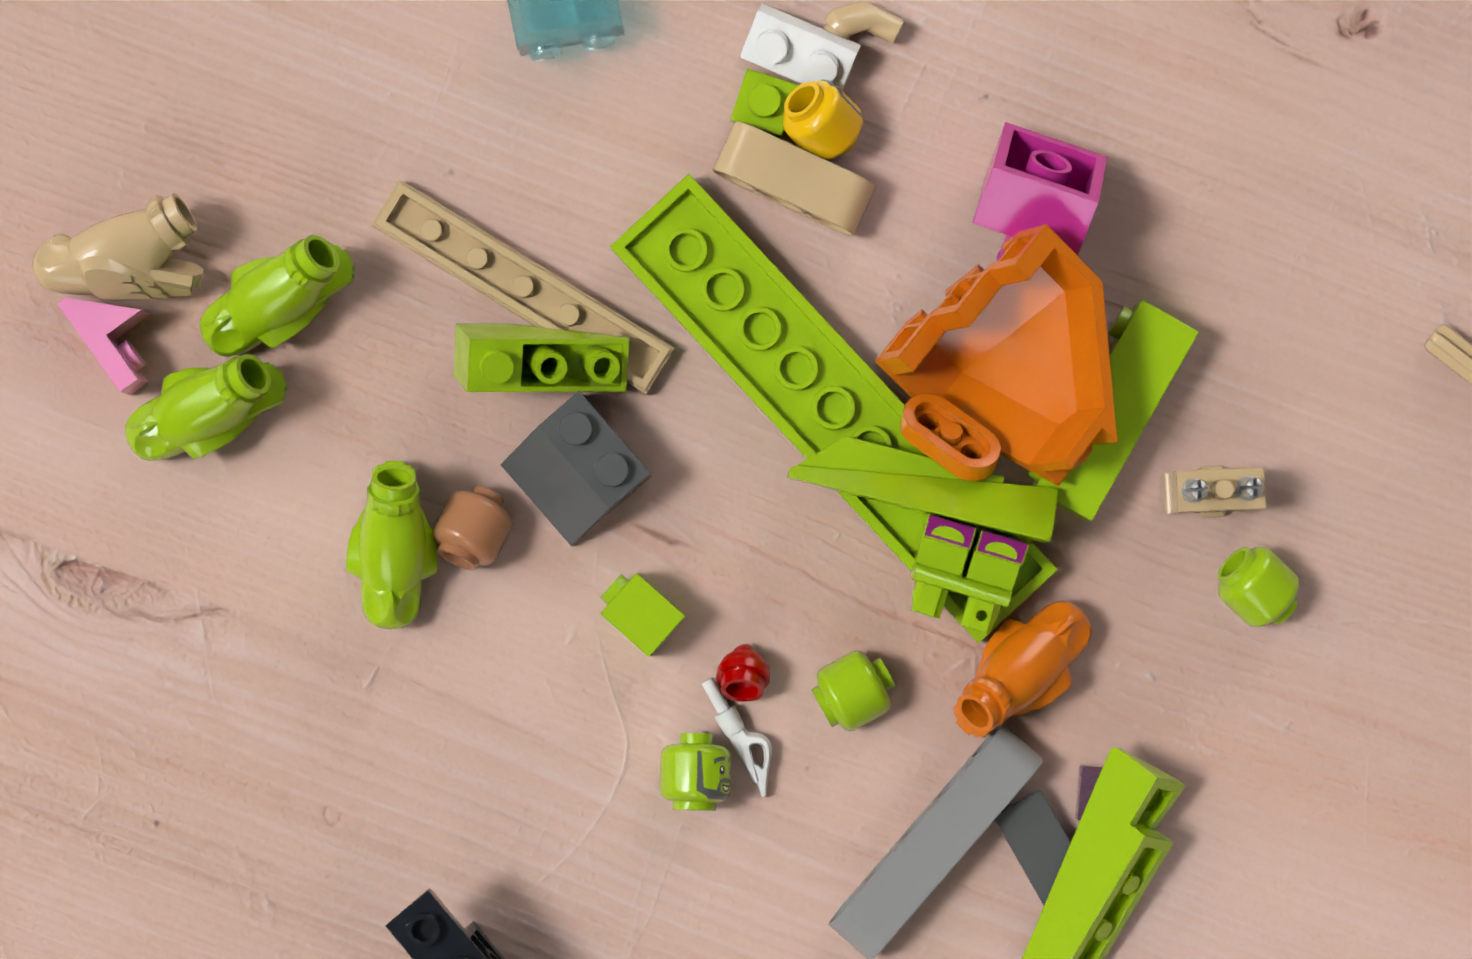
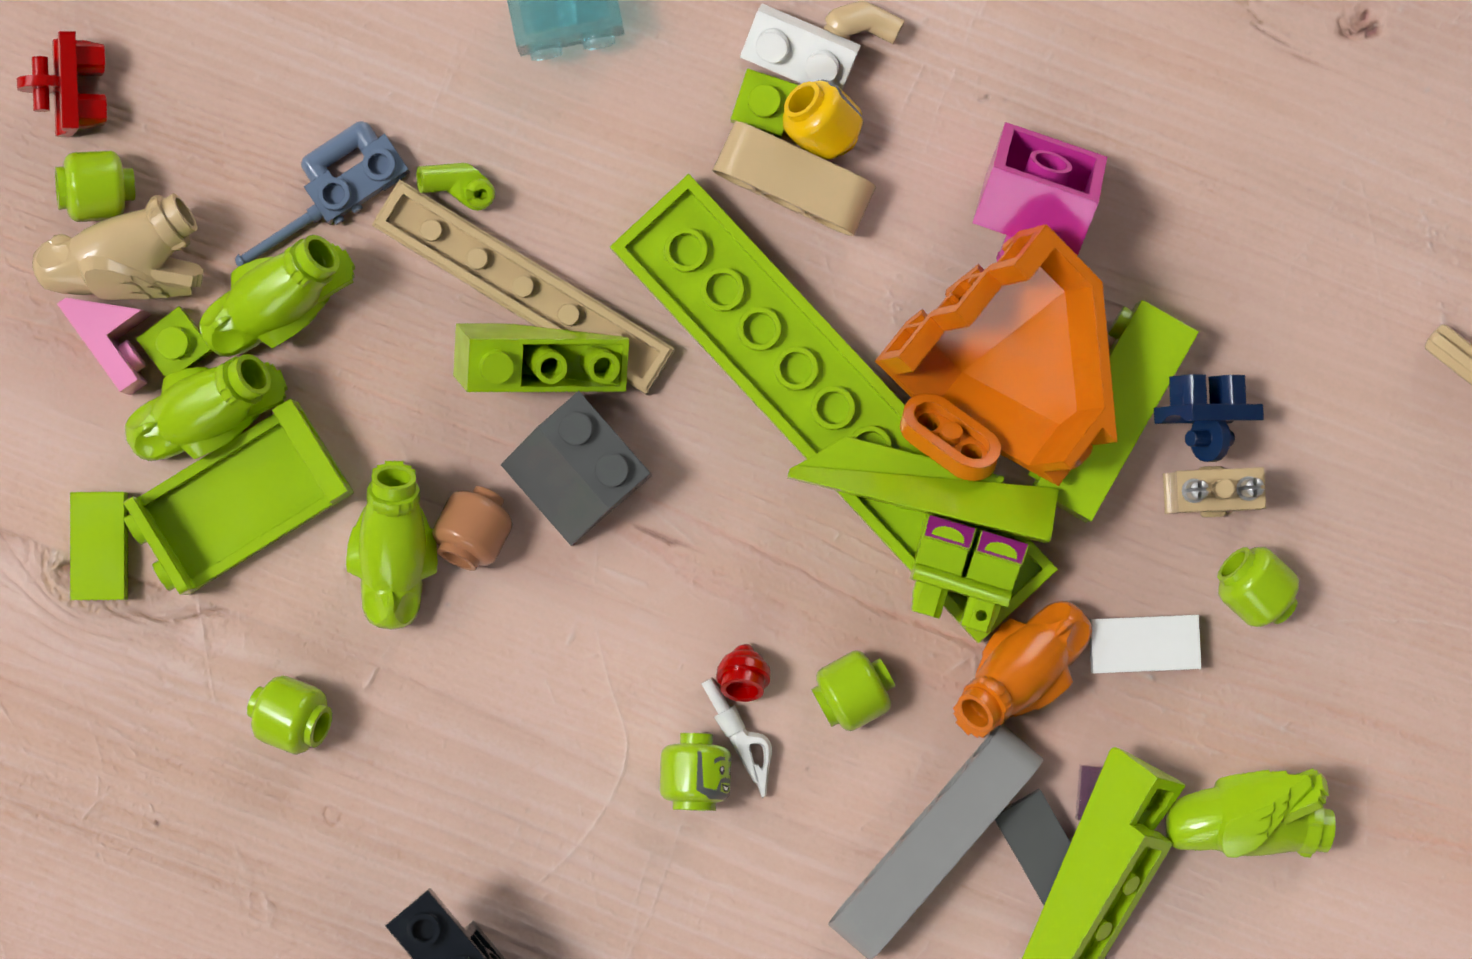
(70, 60): none -> red hips
(93, 185): none -> lime head
(98, 546): none -> lime tile
(174, 343): none -> lime plate
(237, 500): none -> lime panel
(289, 715): none -> lime head
(340, 195): none -> sand blue piece
(460, 181): none -> lime arm
(640, 612): lime brick -> none
(1145, 644): none -> white tile
(1209, 434): none -> dark blue hips
(1255, 815): none -> lime animal

